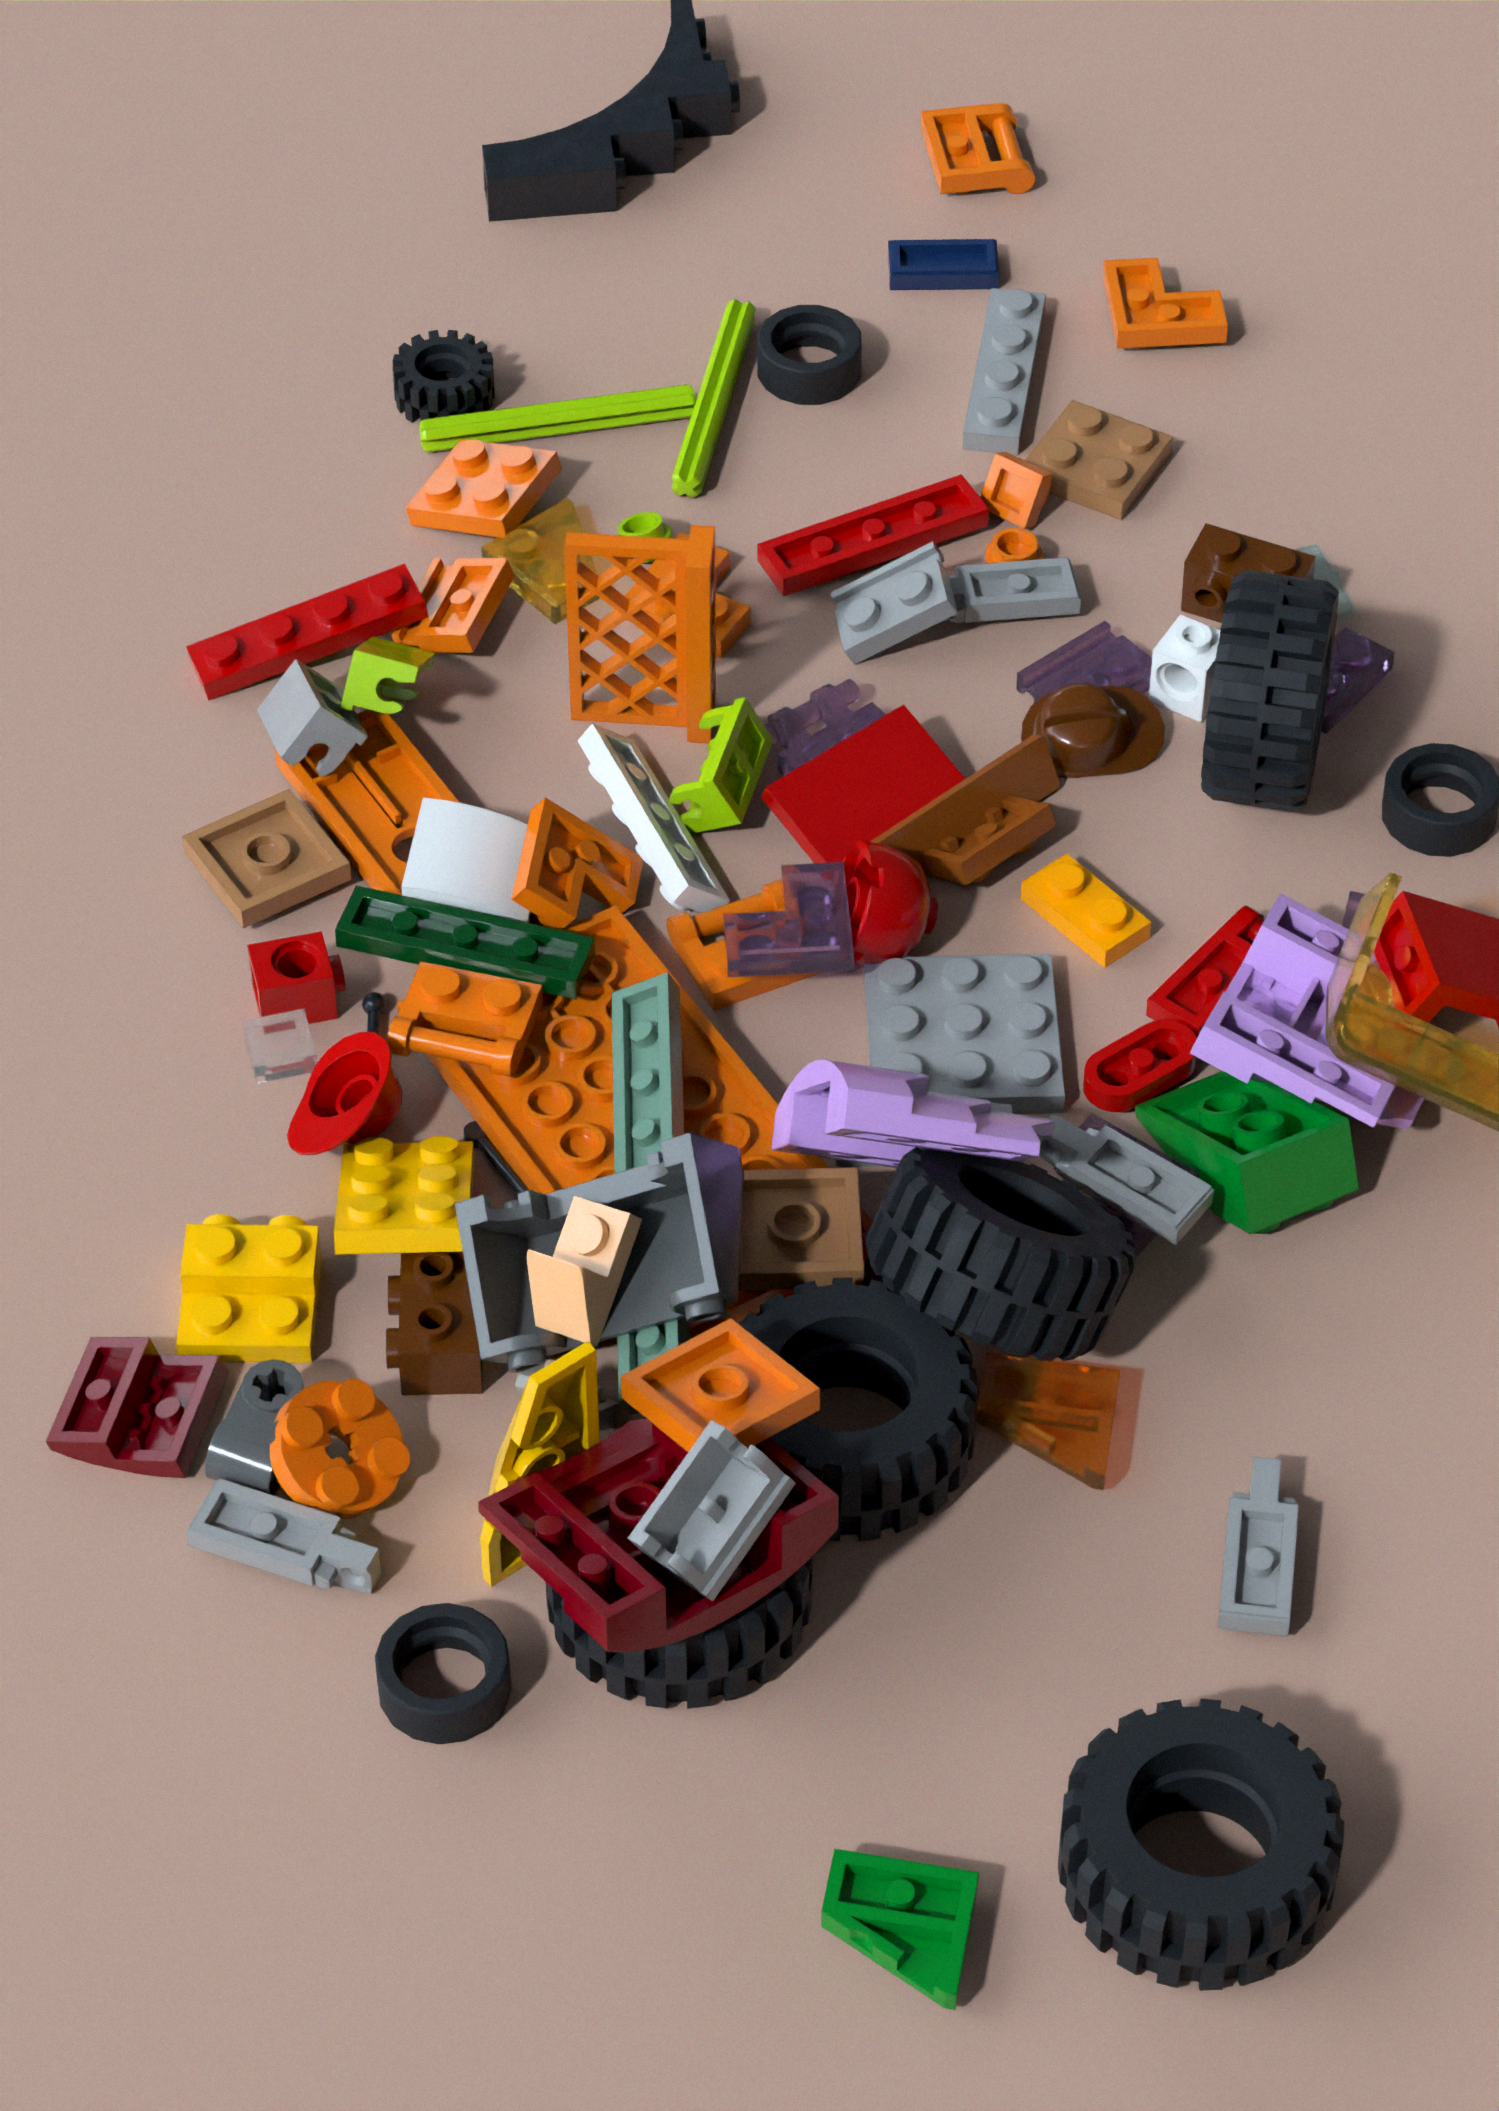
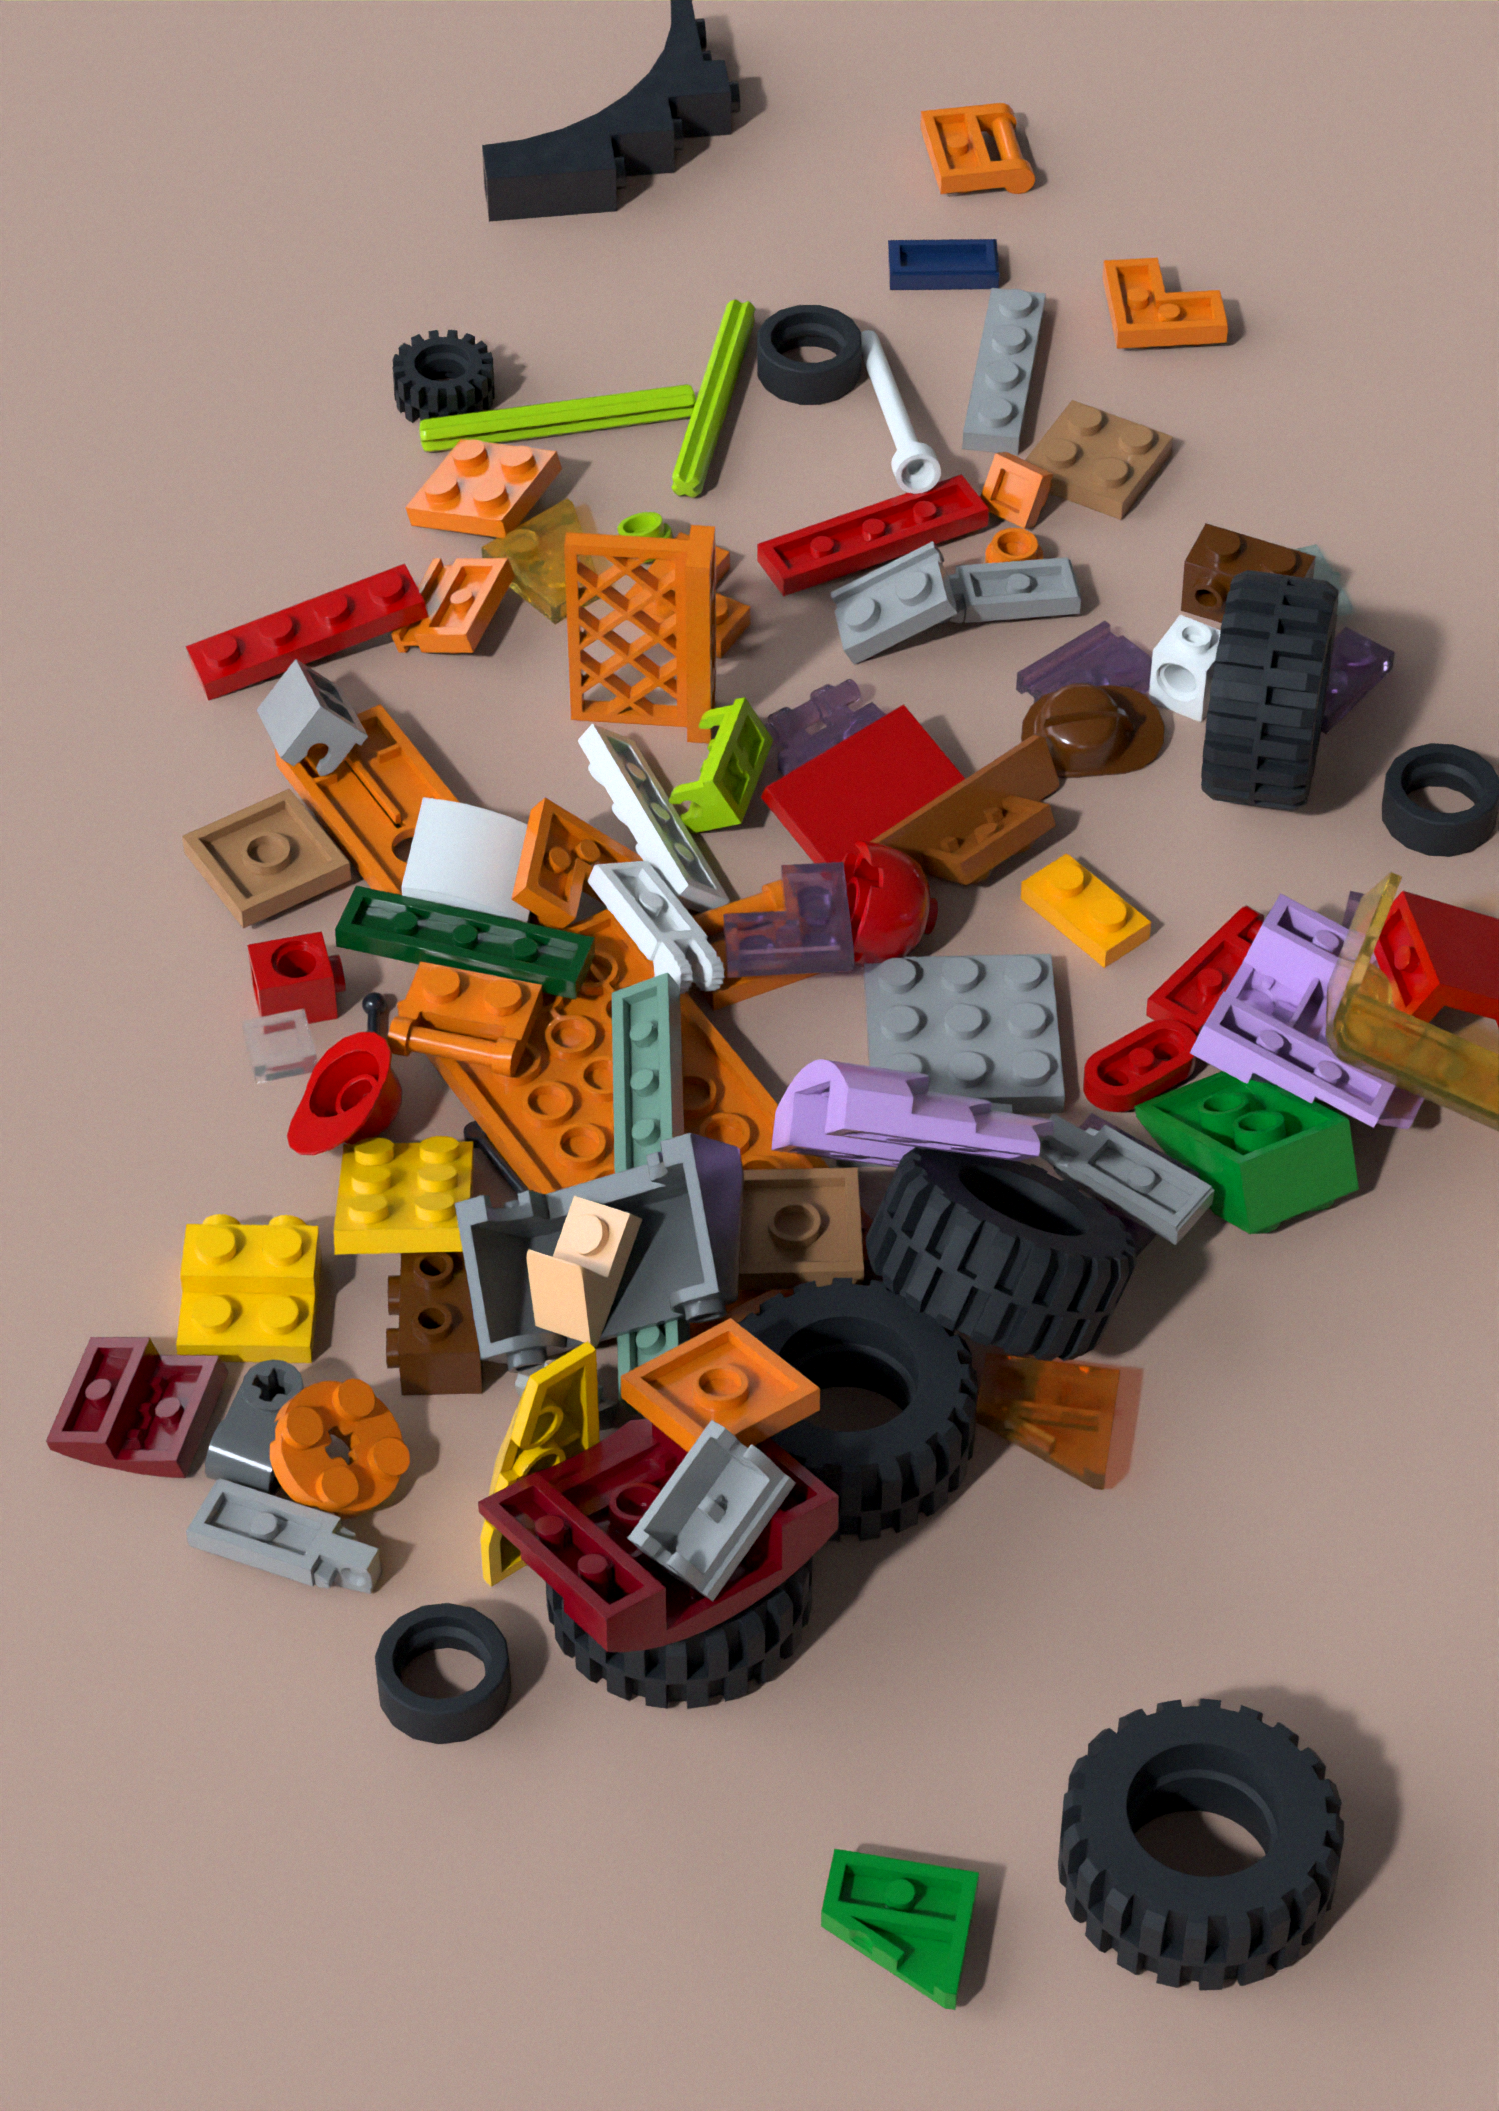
(382, 669): lime hinge -> none
(658, 923): none -> white hinge
(914, 462): none -> white piece
(1259, 1555): light grey hinge -> none

